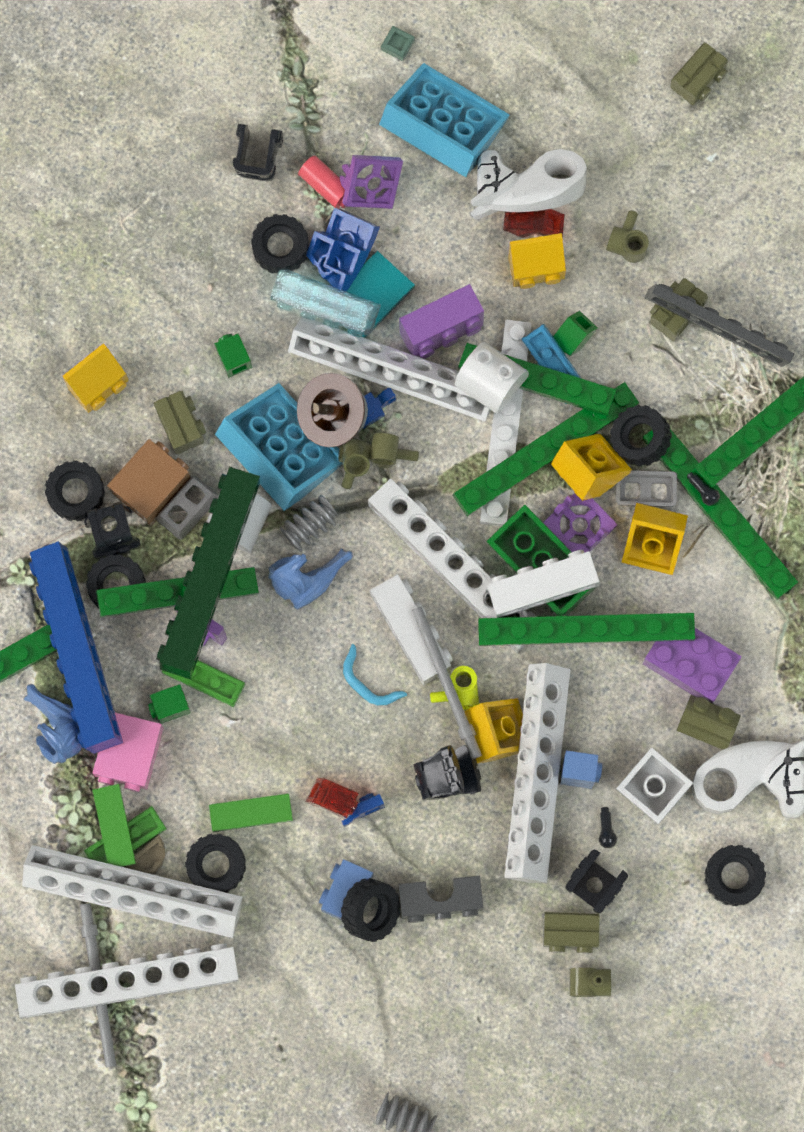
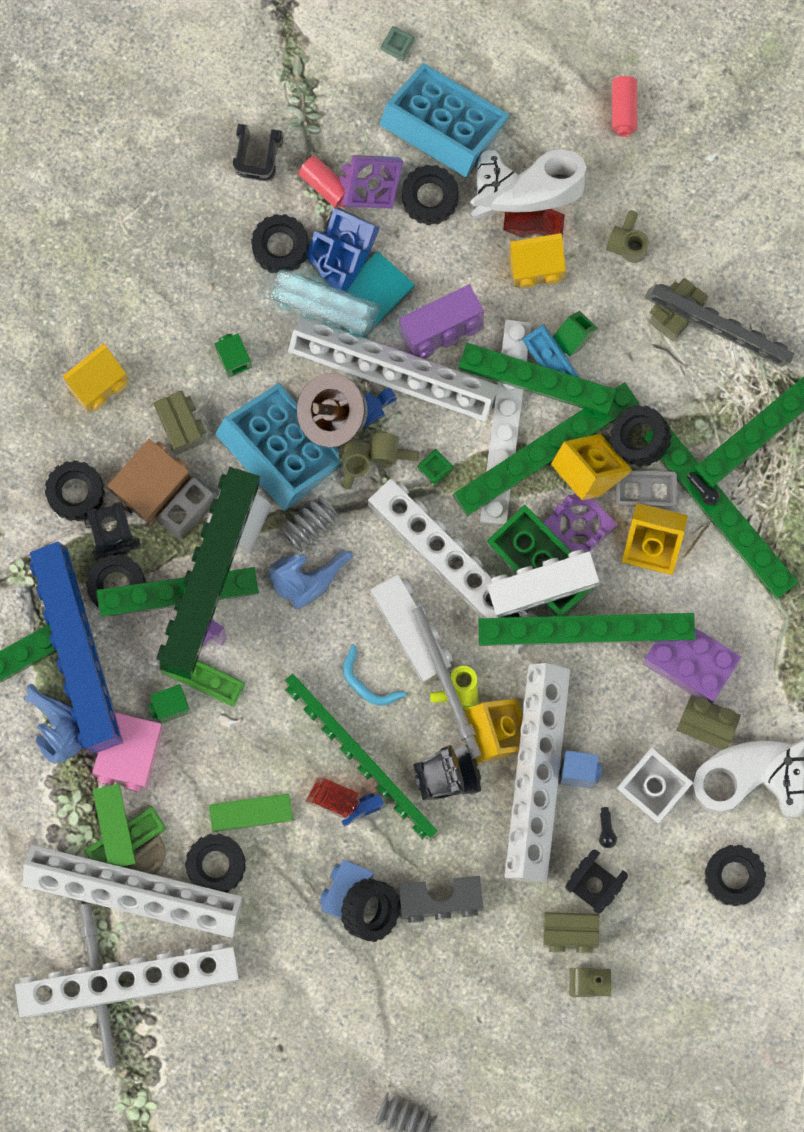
(367, 767): none -> green plate
(422, 176): none -> black tyre
(435, 467): none -> green tile
(490, 377): white brick -> none
(624, 105): none -> coral brick
(699, 74): olive brick -> none

